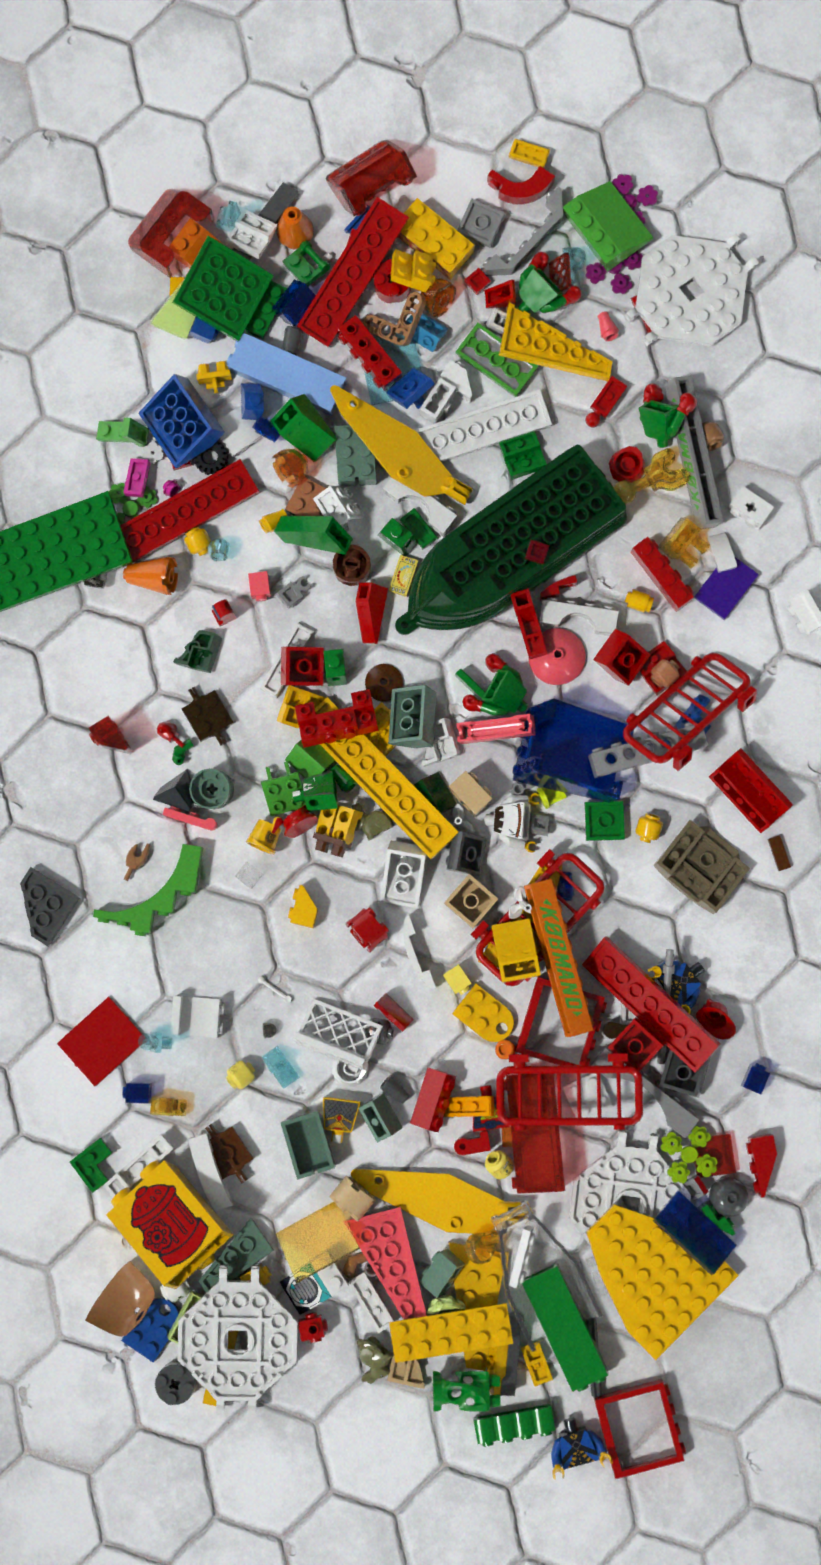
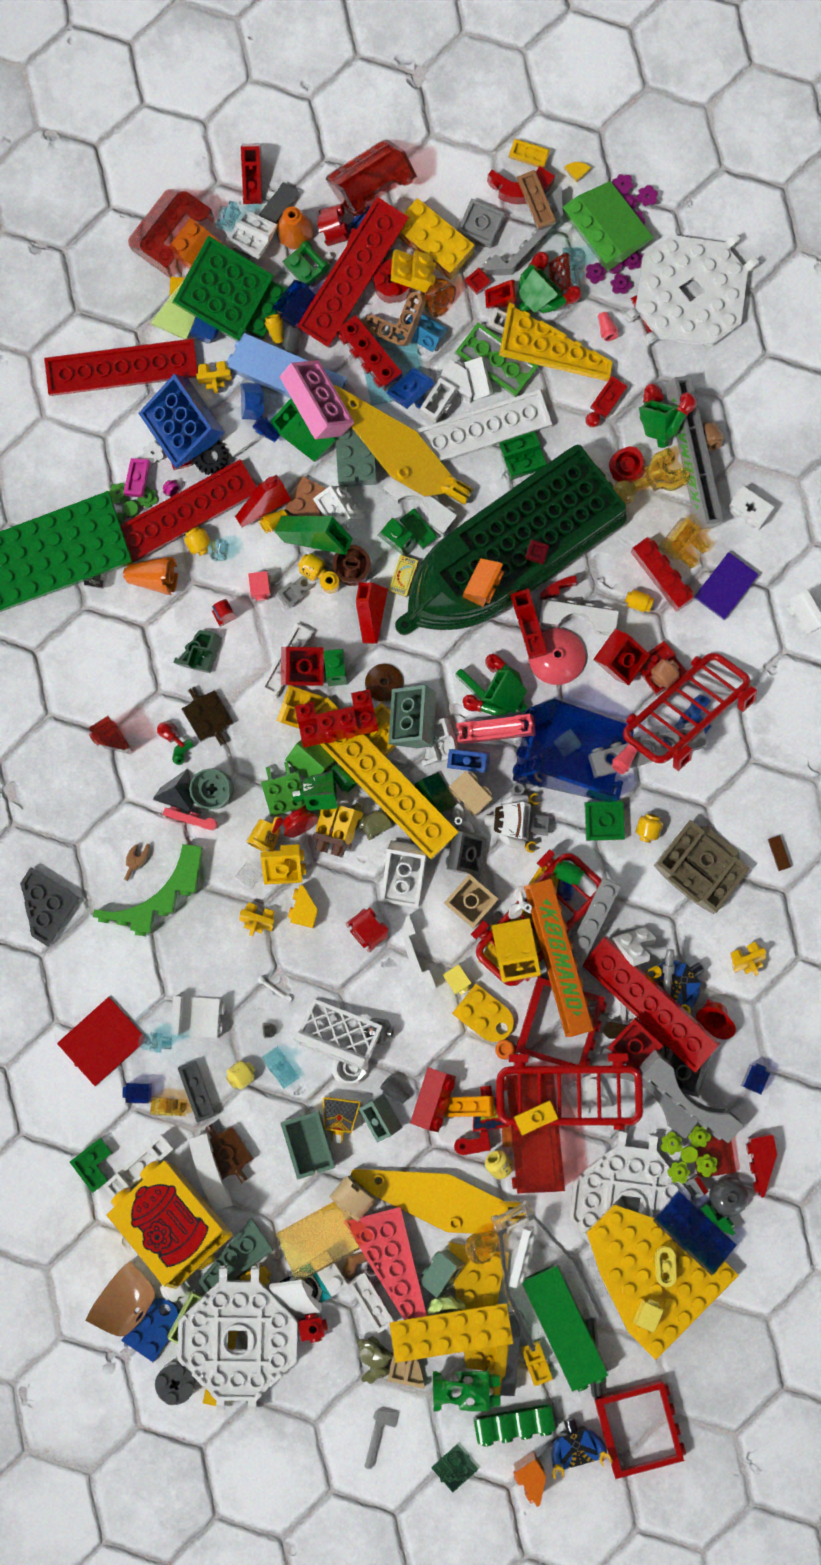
(120, 367): none -> red plate
(124, 431): bright green bracket -> none
(196, 1091): none -> dark grey plate
(251, 173): none -> red slope
(256, 922): none -> yellow hips
(263, 500): none -> red slope
(275, 327): none -> yellow cone
(283, 865): none -> yellow plate
(291, 466): clear orange cylinder -> none
(296, 1297): none -> white slope
(311, 566): none -> yellow head
(316, 399): none -> bright pink brick
(329, 588): none -> yellow brick
(332, 224): none -> red cylinder
(381, 1417): none -> light grey piece
(393, 1012): red slope -> none
(454, 1468): none -> clear green piece
(469, 760): none -> blue slope
(478, 378): none -> white slope
(481, 584): none -> orange slope
(532, 1476): none -> orange slope
(536, 200): none -> medium nougat plate
(536, 1117): none -> yellow plate
(550, 796): neon yellow tile -> none
(567, 743): none -> clear light blue slope
(568, 872): none -> green brick
(577, 170): none -> yellow tile
(594, 920): none -> light grey plate
(624, 759): none -> coral cone
(633, 944): none -> white plate
(648, 1315): none -> light yellow brick
(665, 1266): none -> light yellow plate
(719, 1119): none -> light grey arch
(722, 552): white slope -> none
(750, 790): red brick -> none
(750, 962): none -> yellow hips

